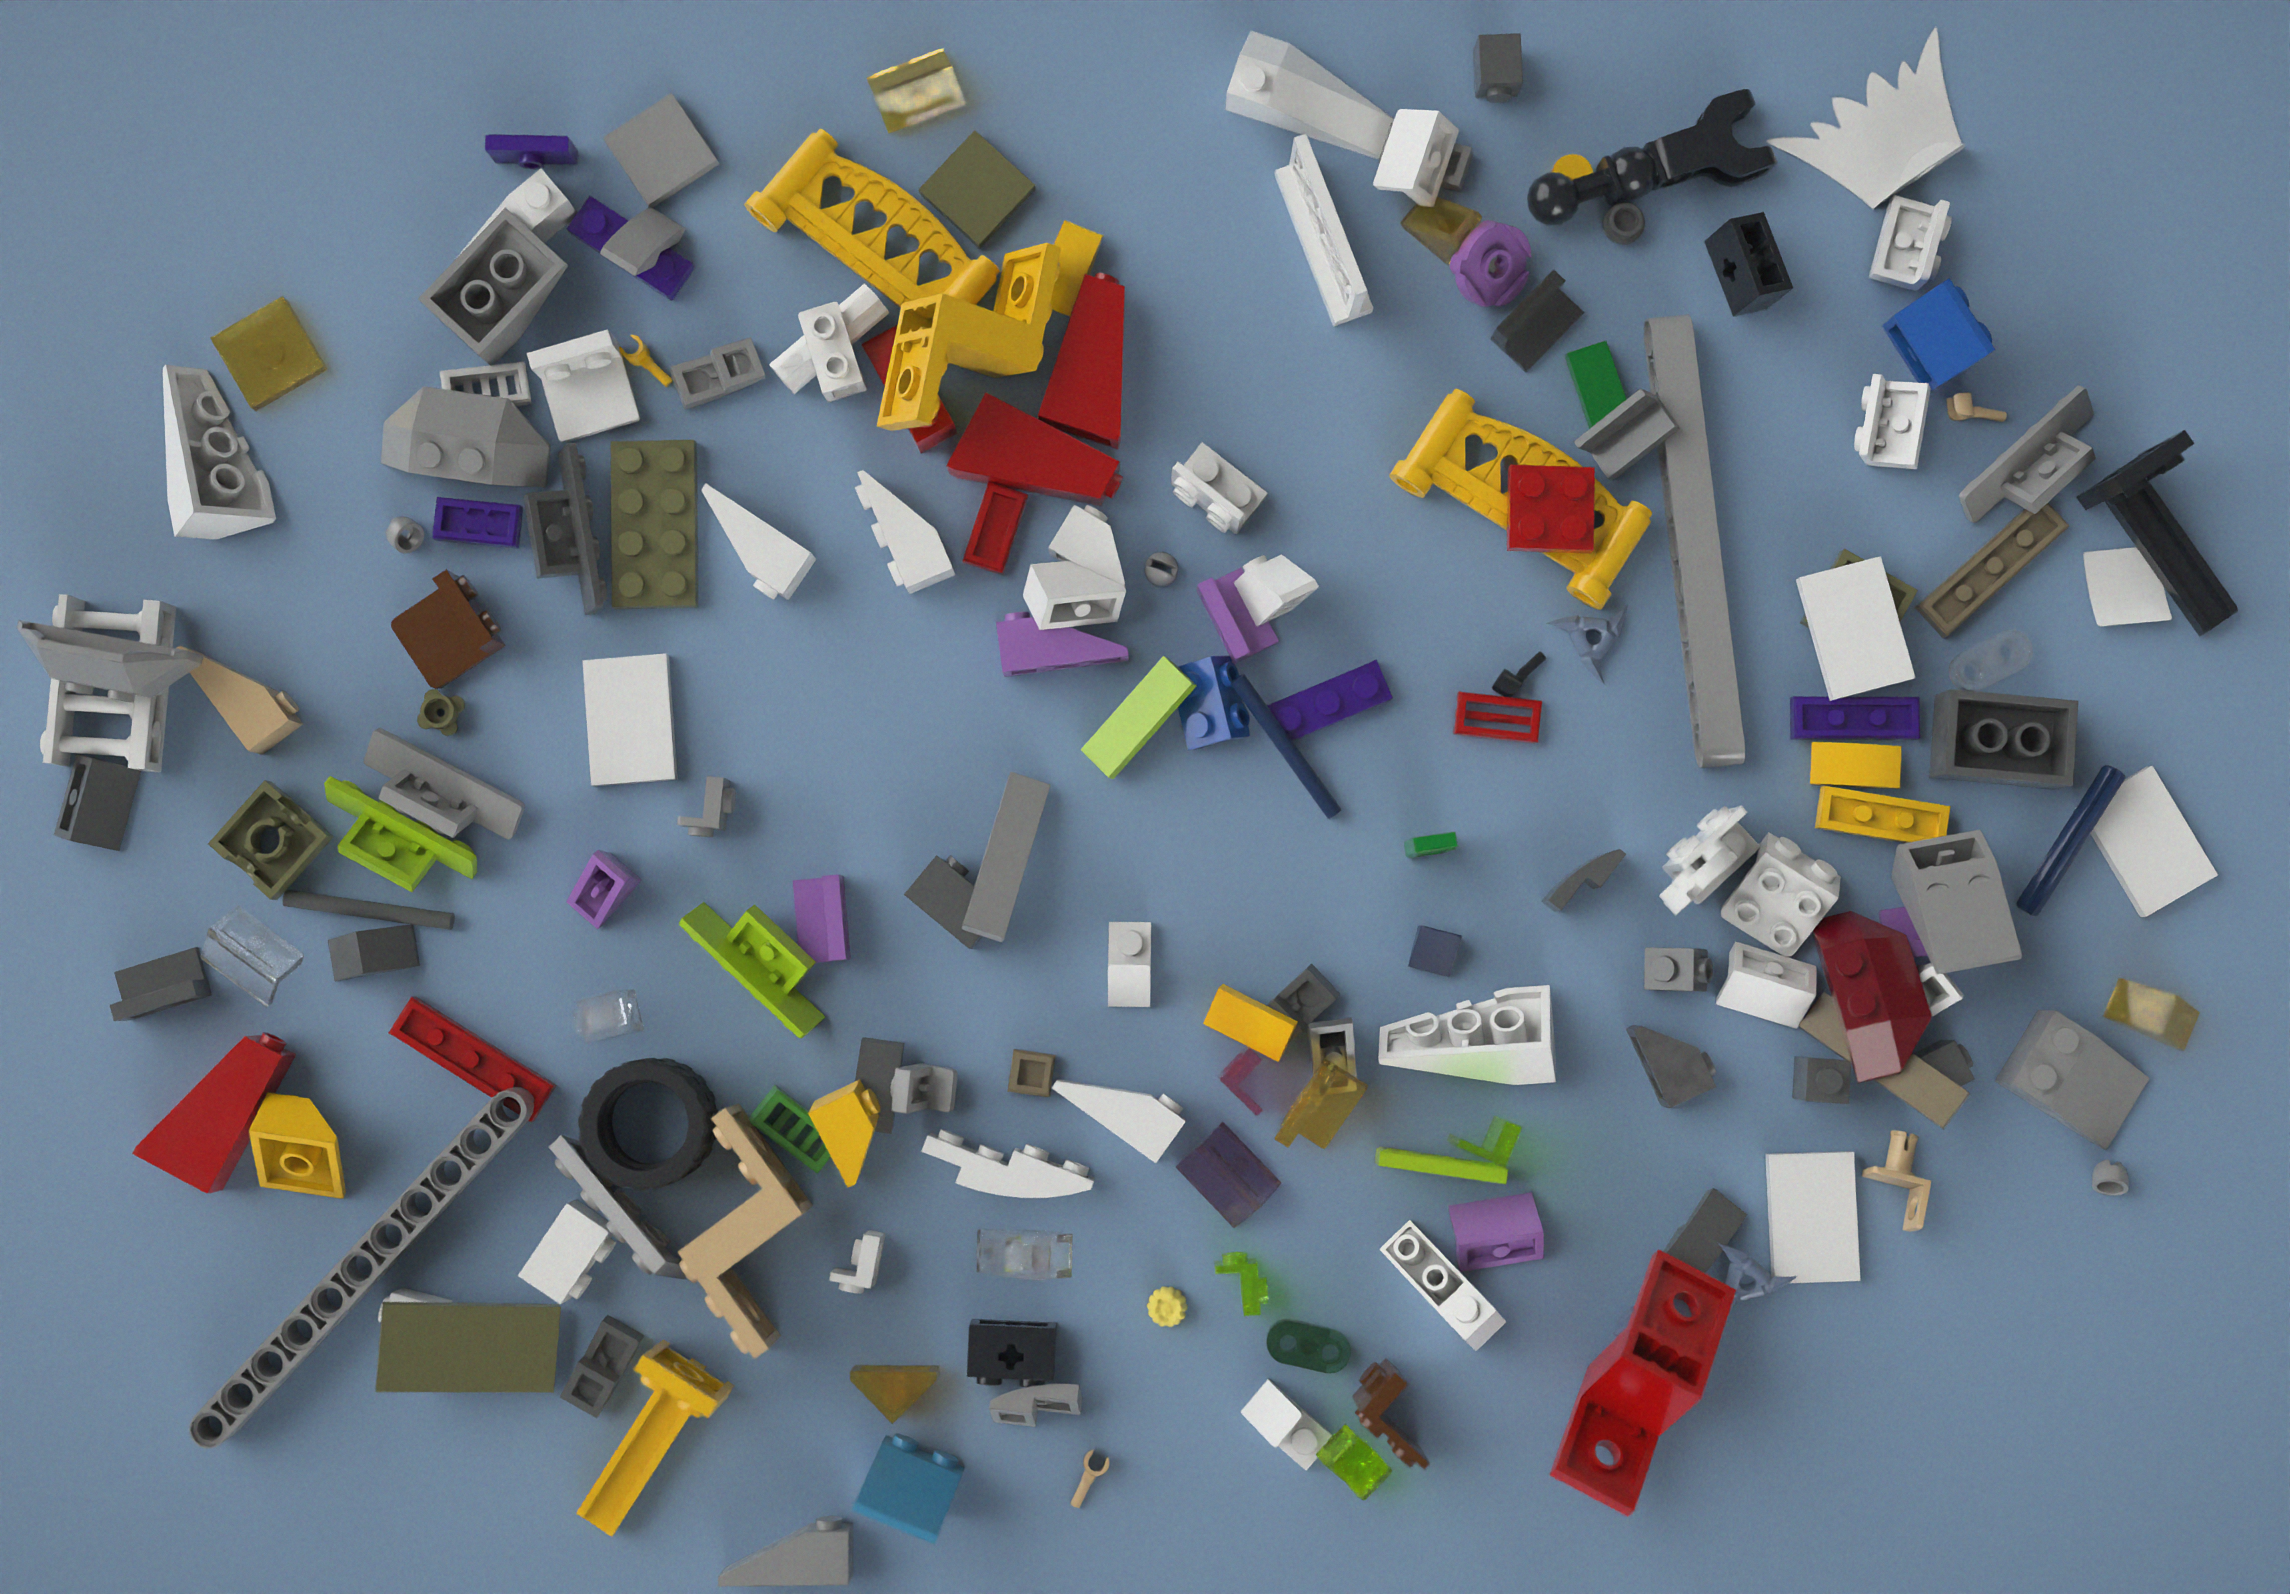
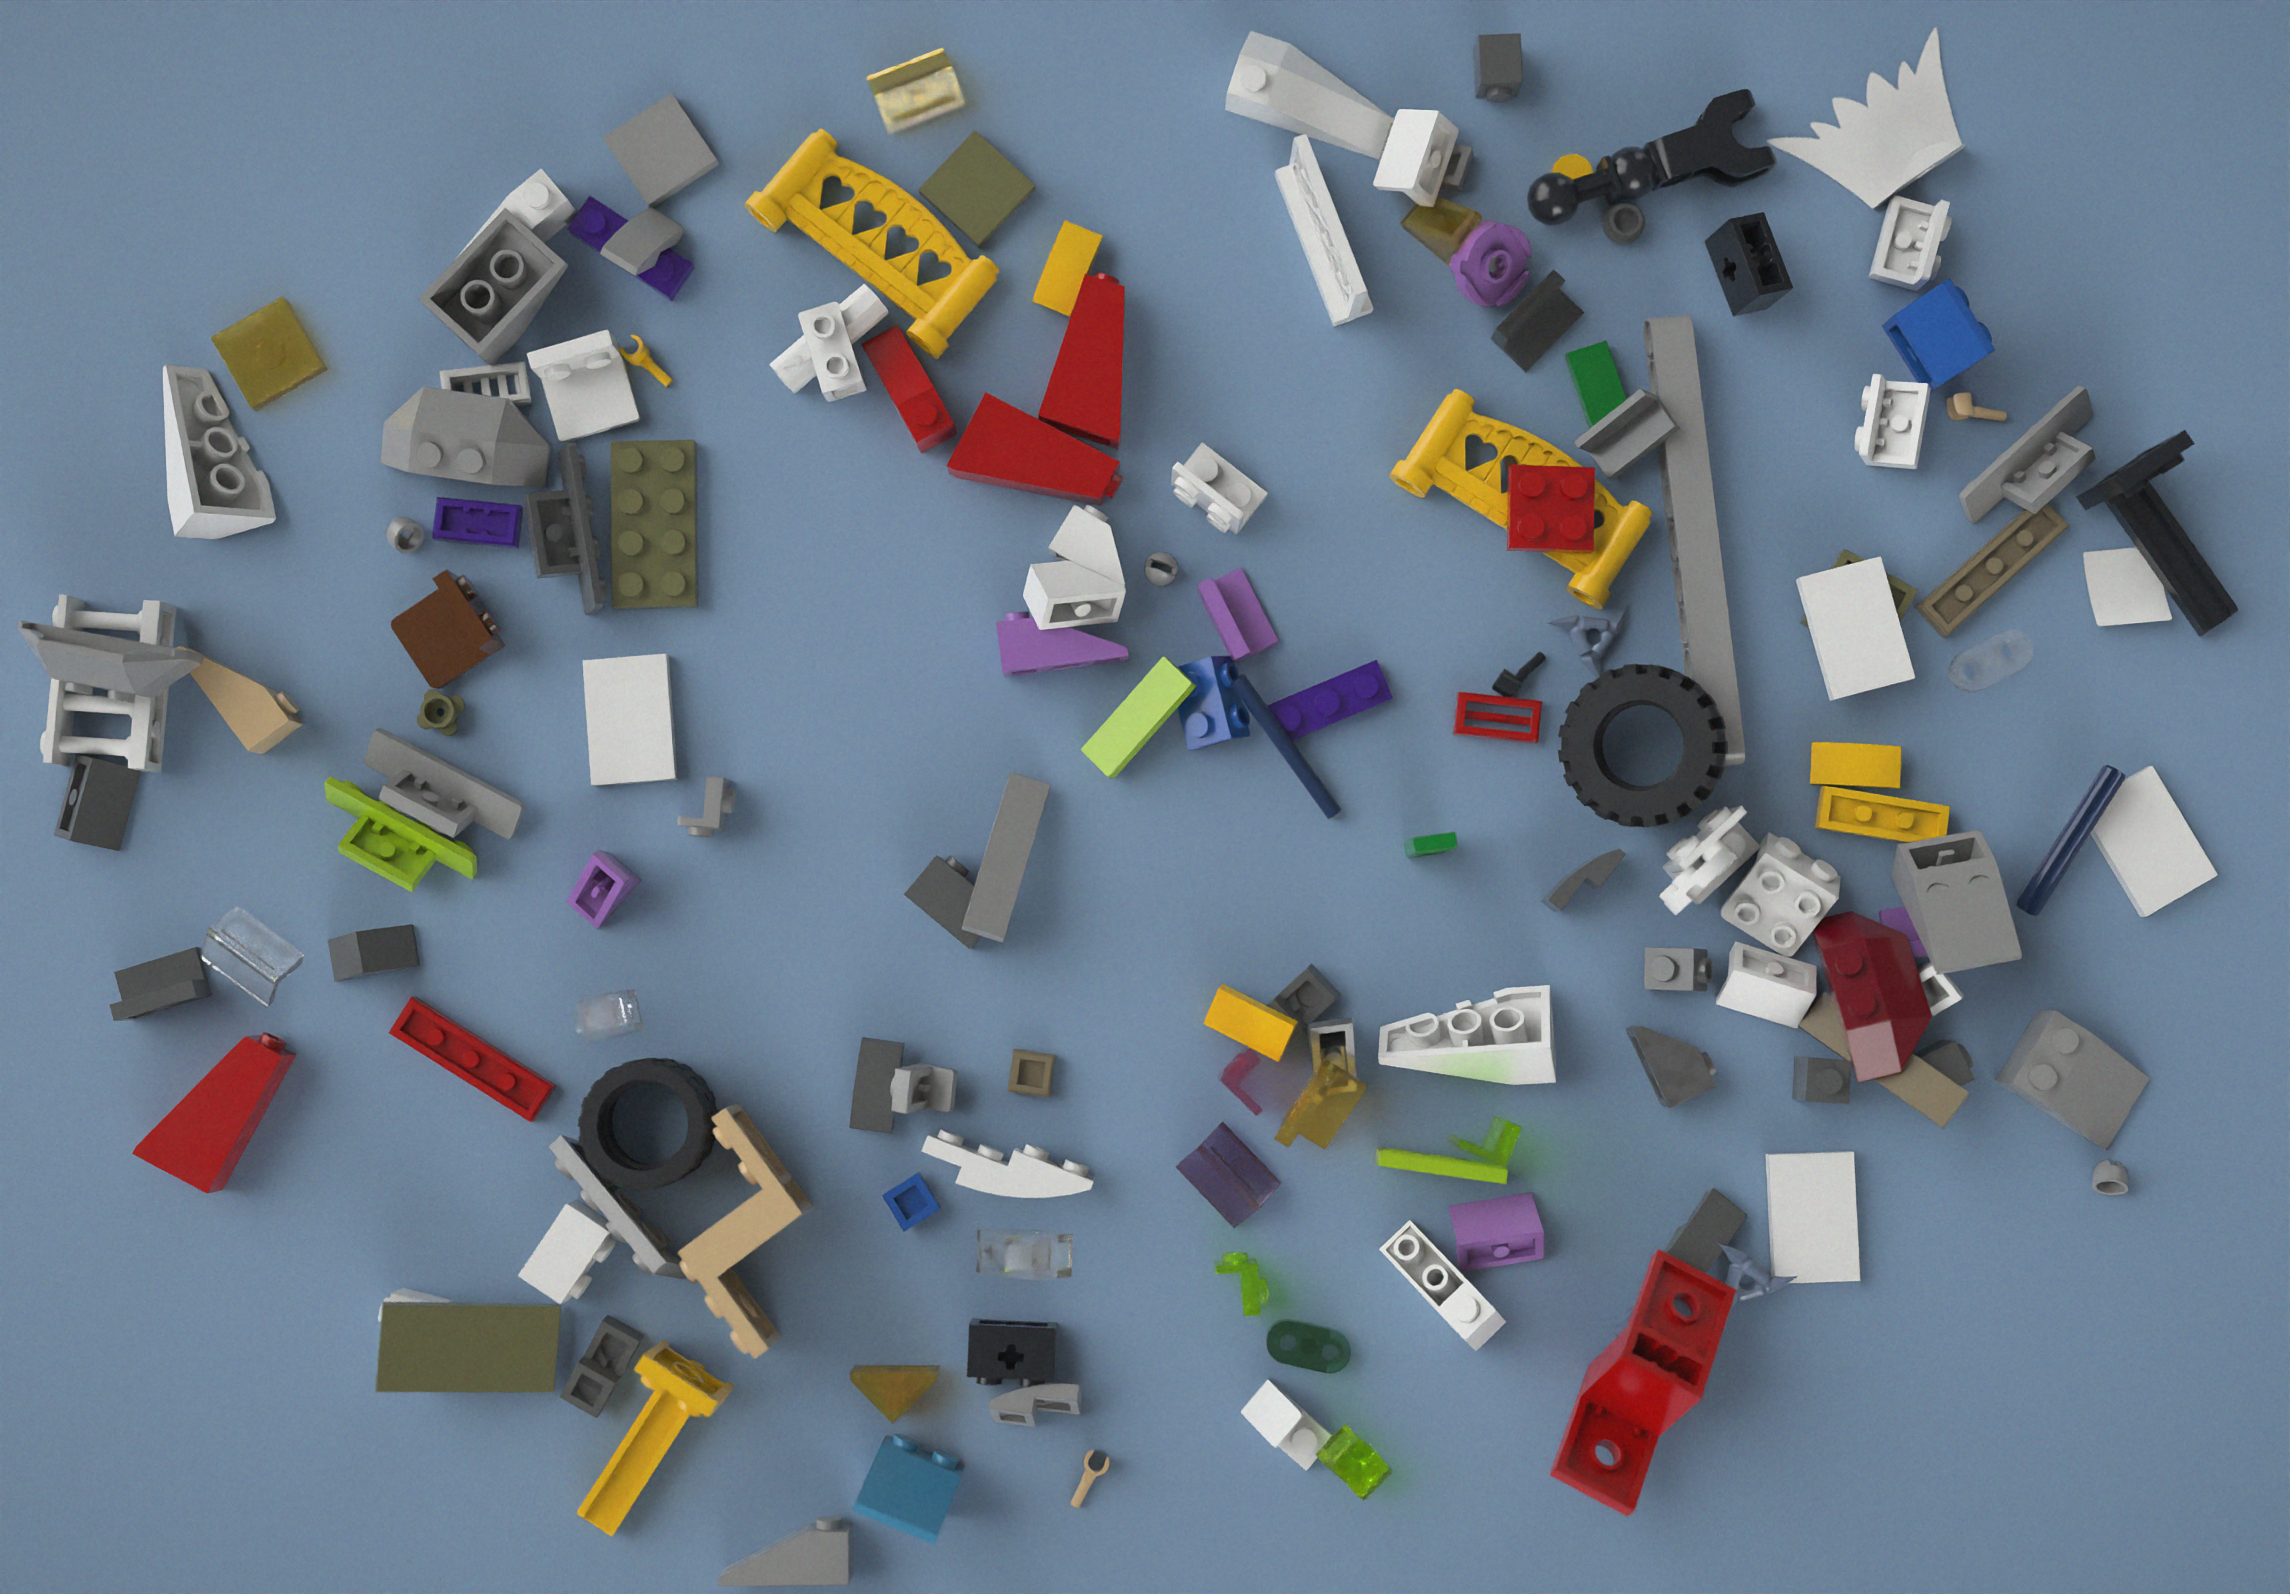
(296, 1148): yellow slope -> none
(297, 847): olive brick -> none
(348, 1280): light grey beam -> none
(368, 909): dark grey bar -> none
(531, 150): dark purple plate -> none
(717, 374): light grey slope -> none
(761, 960): lime bracket -> none
(764, 1109): bright green slope -> none
(765, 552): white slope -> none
(822, 918): medium lavender panel -> none
(847, 1126): yellow slope -> none
(867, 1257): white bracket -> none
(911, 1201): none -> blue plate
(913, 542): white slope -> none
(960, 333): yellow bracket -> none
(995, 528): red tile -> none
(1129, 964): white slope -> none
(1133, 1116): white slope -> none
(1167, 1306): light yellow piece -> none
(1273, 587): white slope -> none
(1378, 1390): reddish brown bracket -> none
(1434, 950): dark blue slope -> none
(1583, 745): none -> black tyre
(1854, 718): dark purple tile -> none
(1898, 1173): tan bracket -> none
(2003, 739): dark grey brick -> none
(2152, 1013): clear yellow slope -> none

